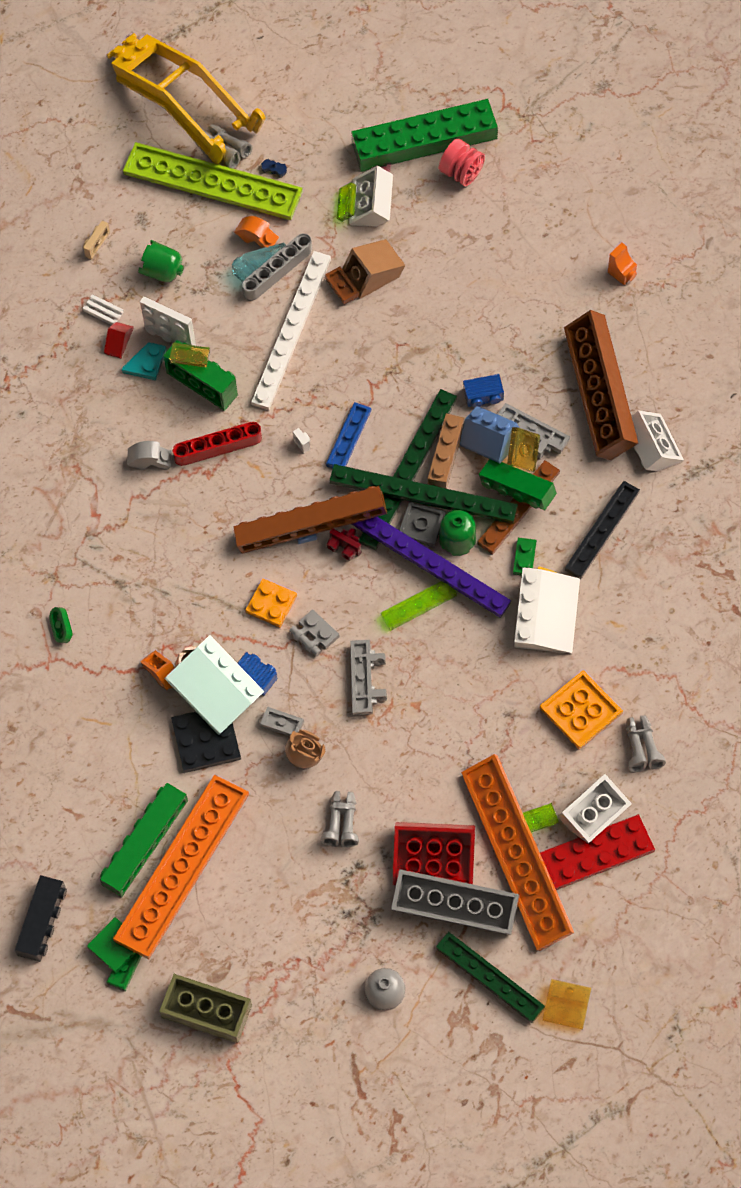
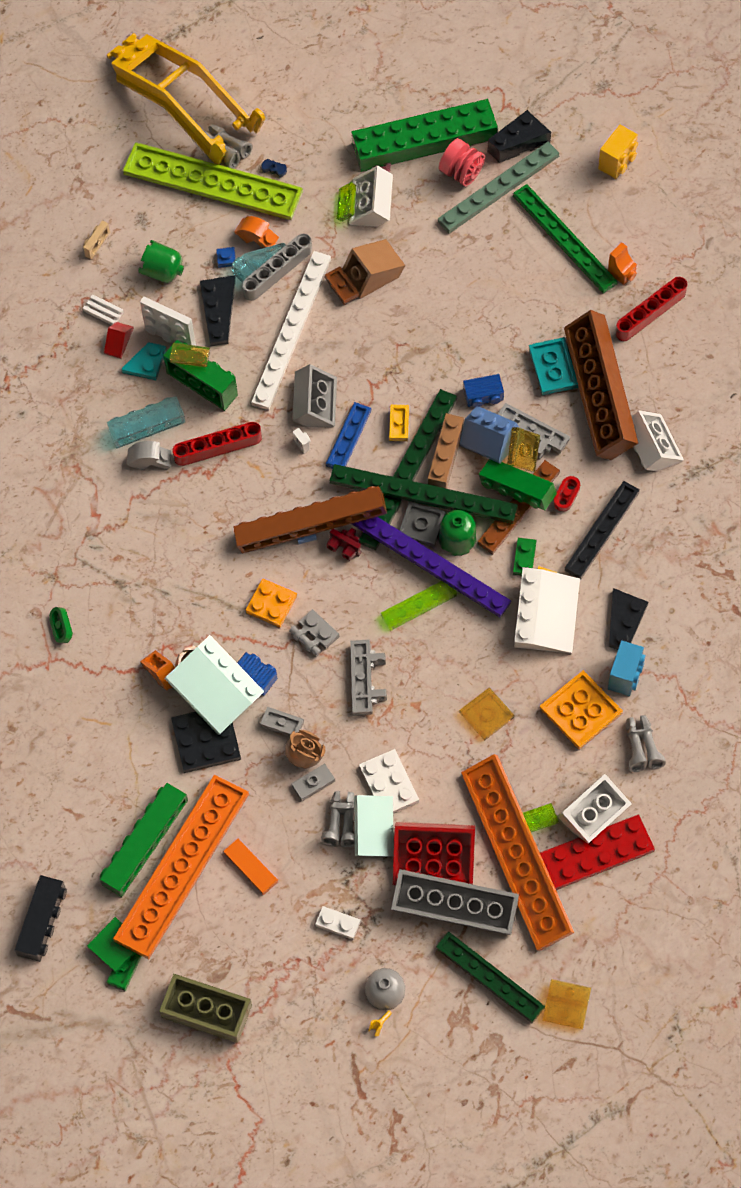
(146, 422): none -> clear light blue brick
(218, 308): none -> black wing
(225, 257): none -> blue plate
(250, 866): none -> orange tile
(313, 782): none -> light grey plate
(314, 397): none -> light grey slope
(337, 923): none -> white plate
(373, 826): none -> light aqua tile
(377, 1024): none -> yellow hand
(388, 778): none -> white plate
(399, 422): none -> yellow plate
(486, 713): none -> clear yellow tile
(498, 187): none -> sand green plate
(517, 137): none -> black wedge
(553, 366): none -> teal plate
(565, 238): none -> green tile
(565, 494): none -> red plate
(618, 152): none -> yellow brick
(625, 617): none -> black wing
(626, 668): none -> dark azure brick
(648, 316): none -> red beam

